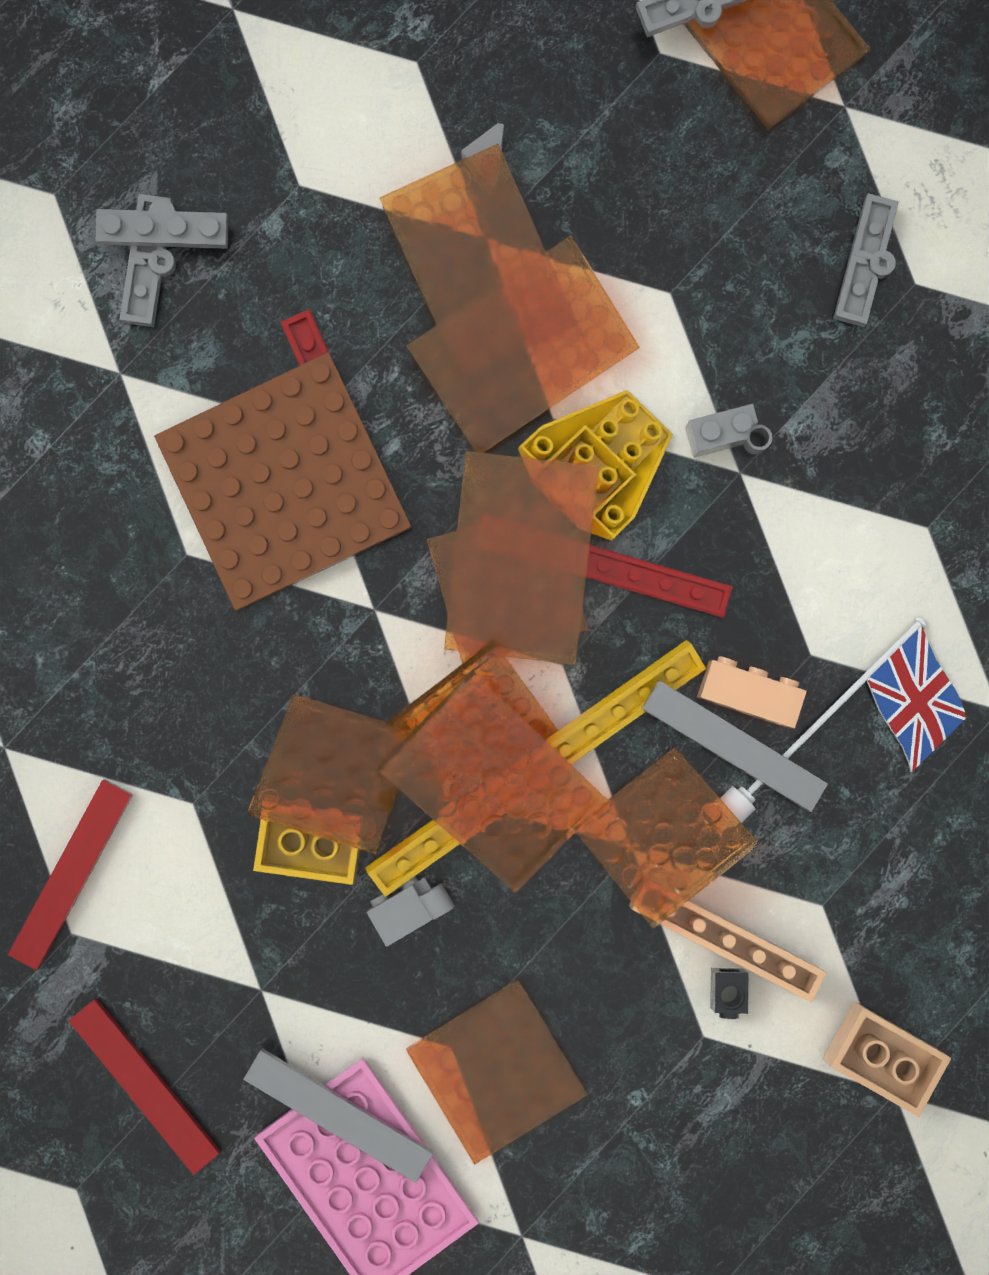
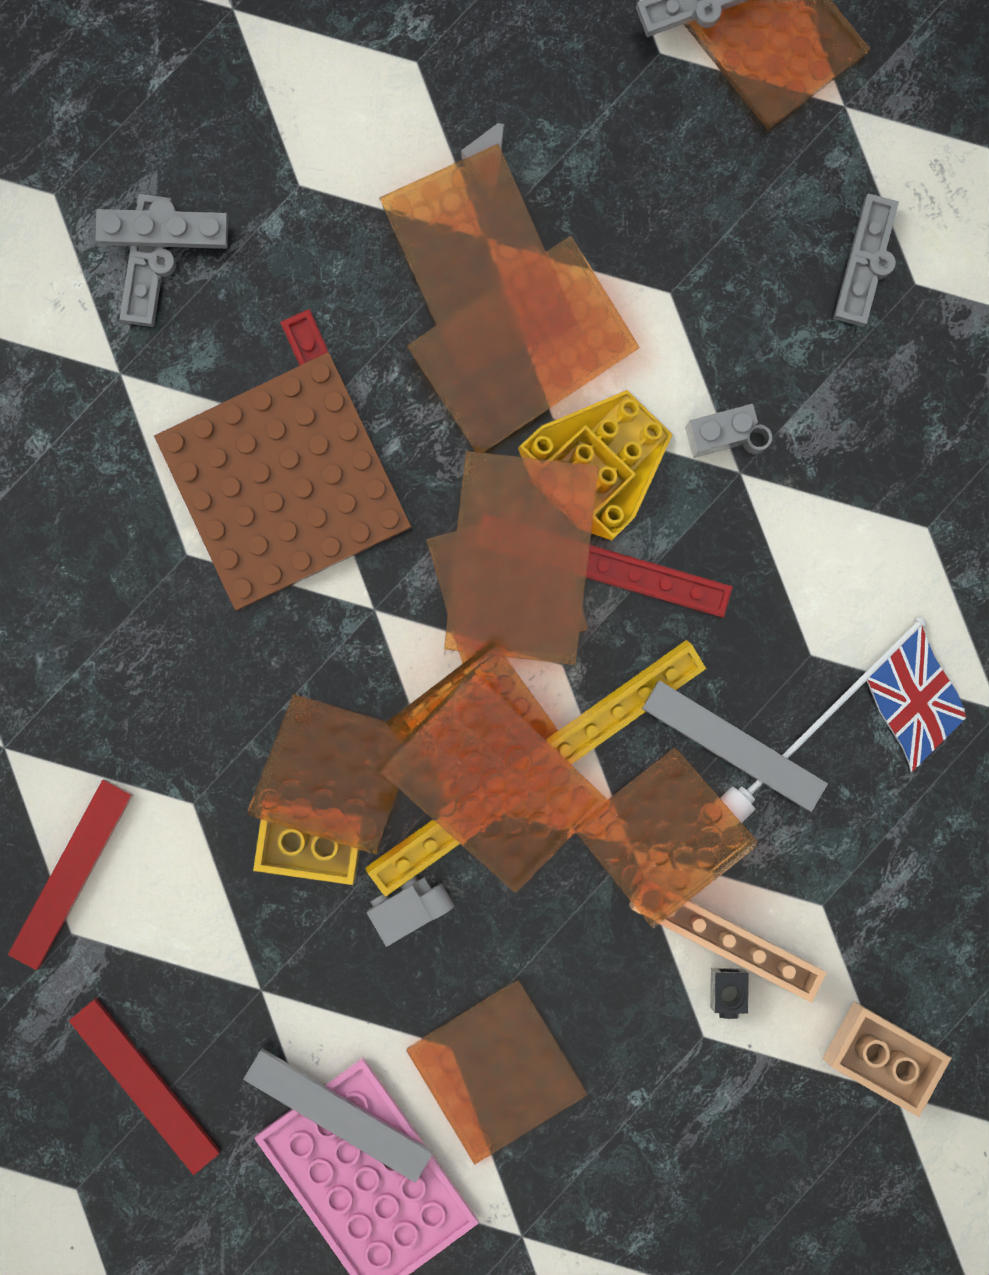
(752, 692): light nougat brick -> none

